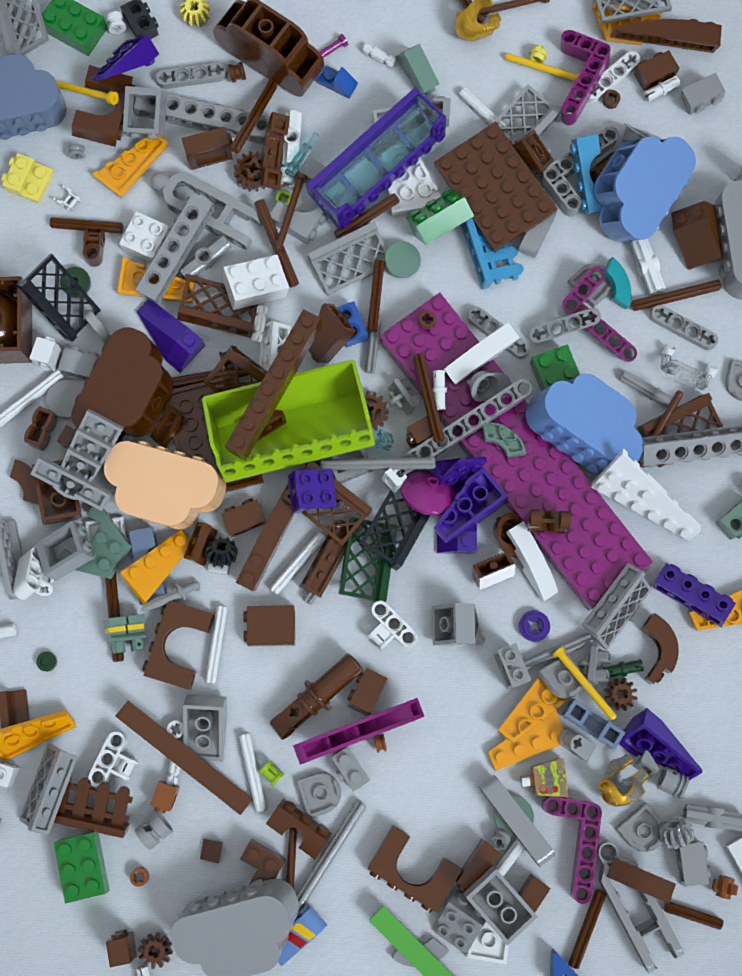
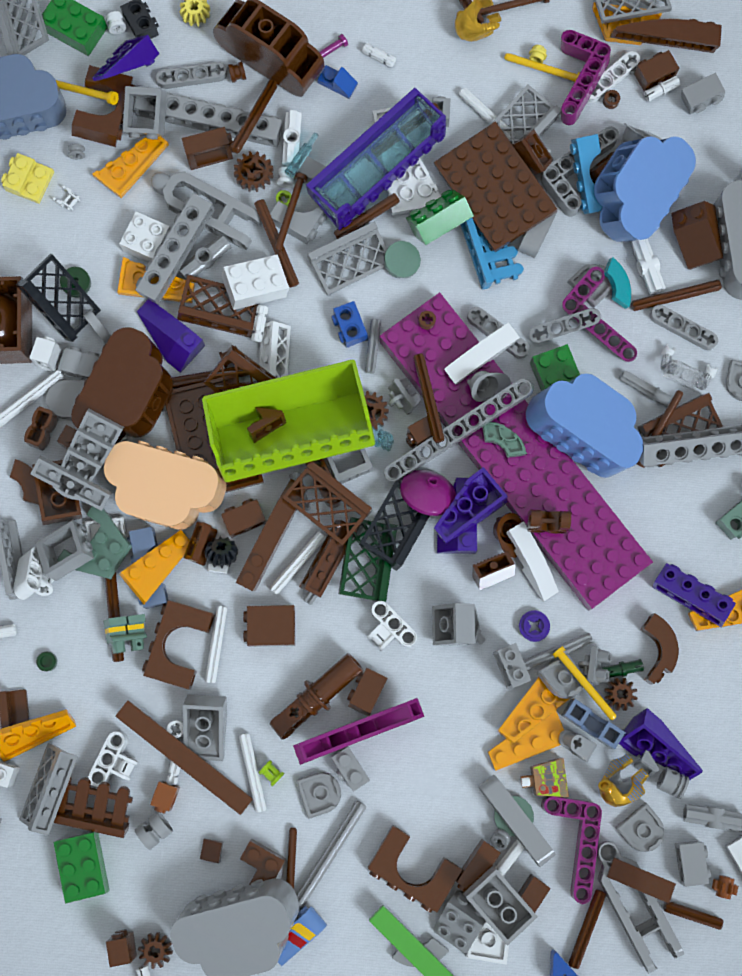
(82, 224): reddish brown axle -> none
(93, 243): reddish brown piece -> none
(140, 882): dark orange bush -> none
(167, 426): reddish brown tile -> none
(178, 592): light grey sword -> none
(272, 150): reddish brown slope -> none
(274, 385): reddish brown brick -> none
(288, 816): reddish brown arch -> none
(311, 489): dark purple bracket -> none
(332, 335): reddish brown slope -> none
(375, 296): reddish brown axle -> none
(378, 463): light grey axle -> none
(380, 743): dark orange bush -> none
(392, 480): white tile -> none
(418, 69): sand green slope -> none
(439, 389): white pin -> none
(457, 470): dark purple bracket -> none
(617, 596): light grey fence -> none
(640, 492): white wing -> none
(676, 833): light grey gear -> none

